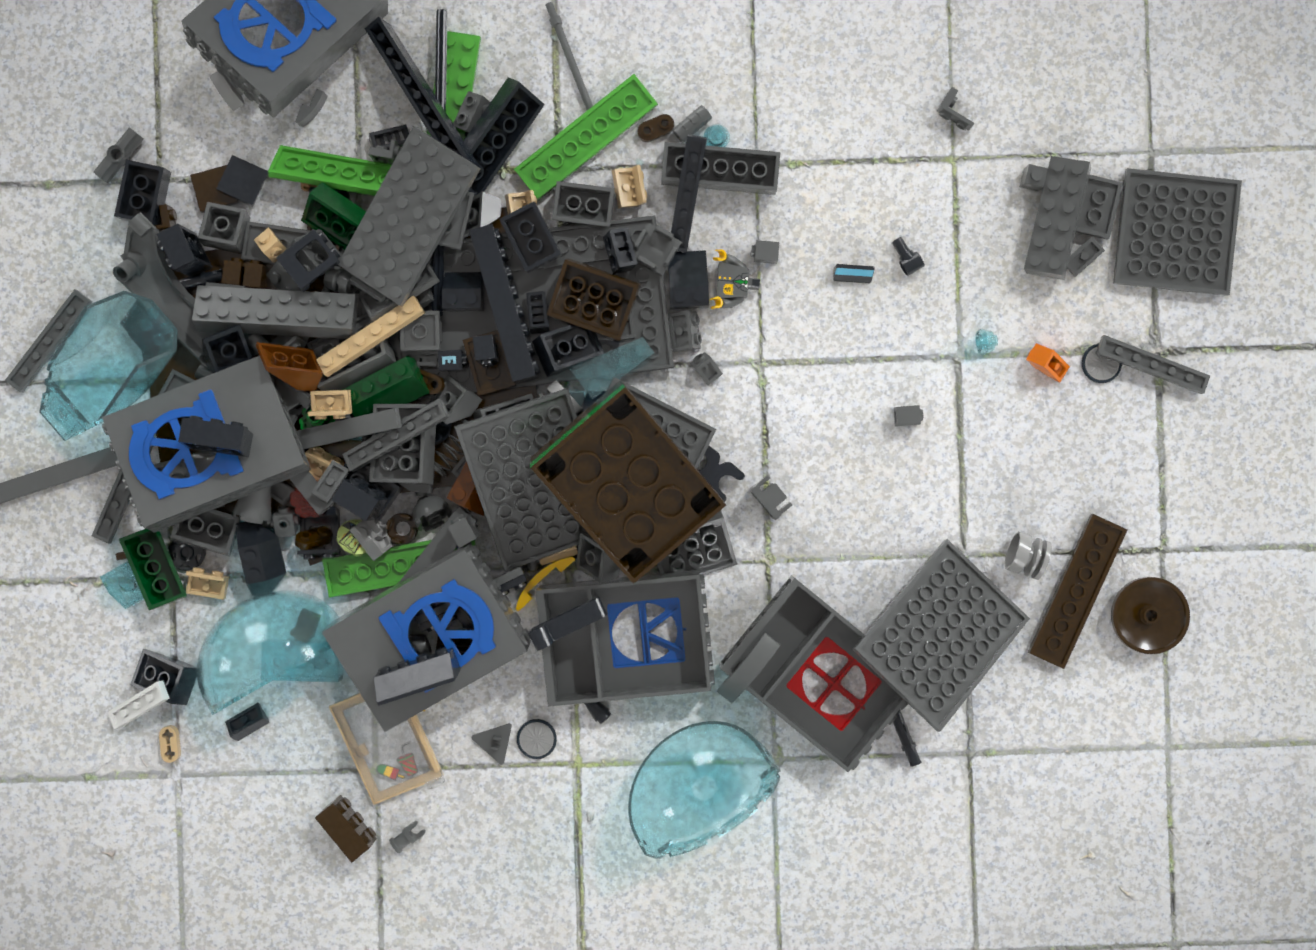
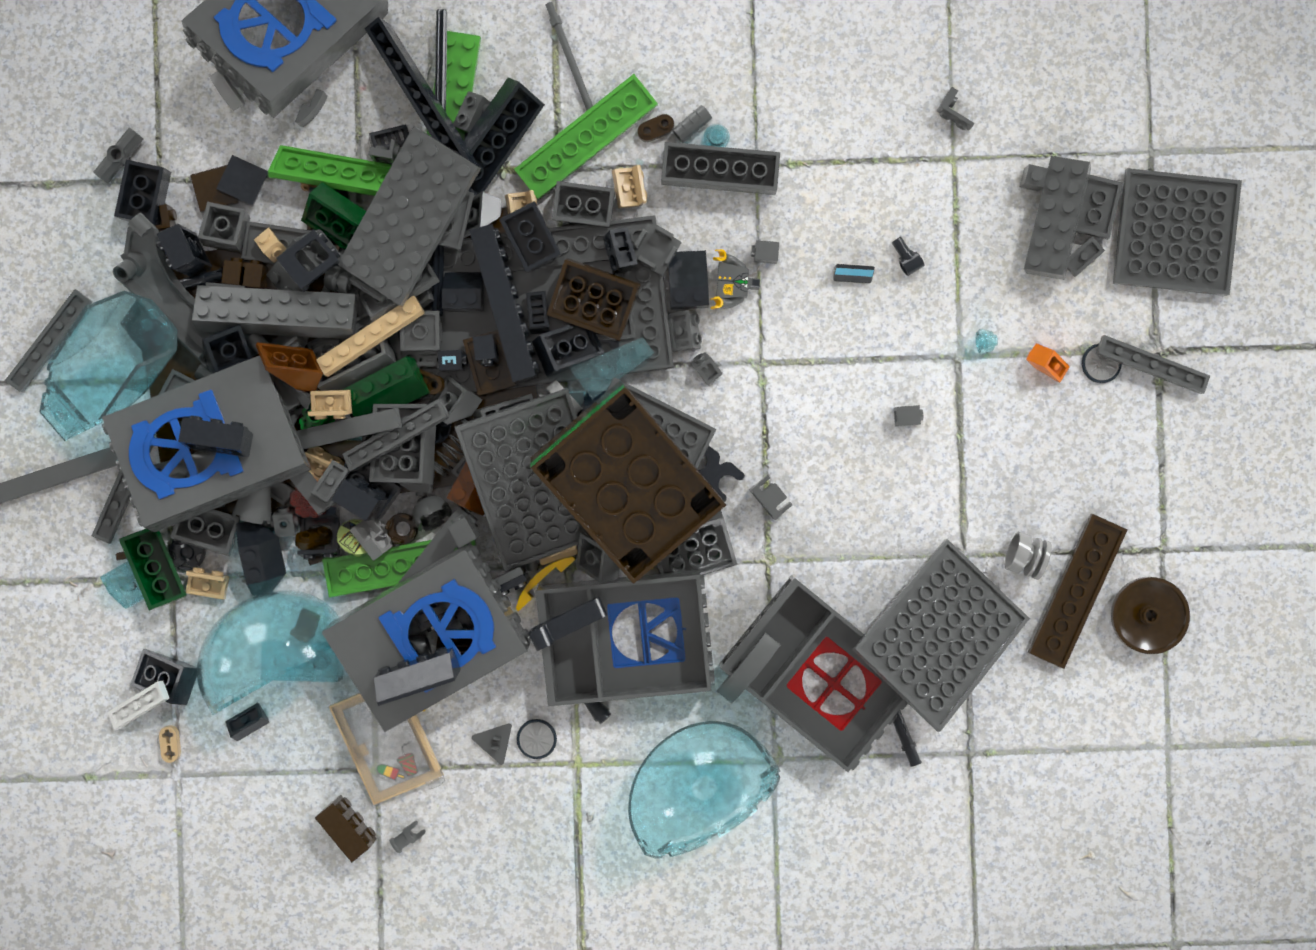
(688, 189): black plate -> none

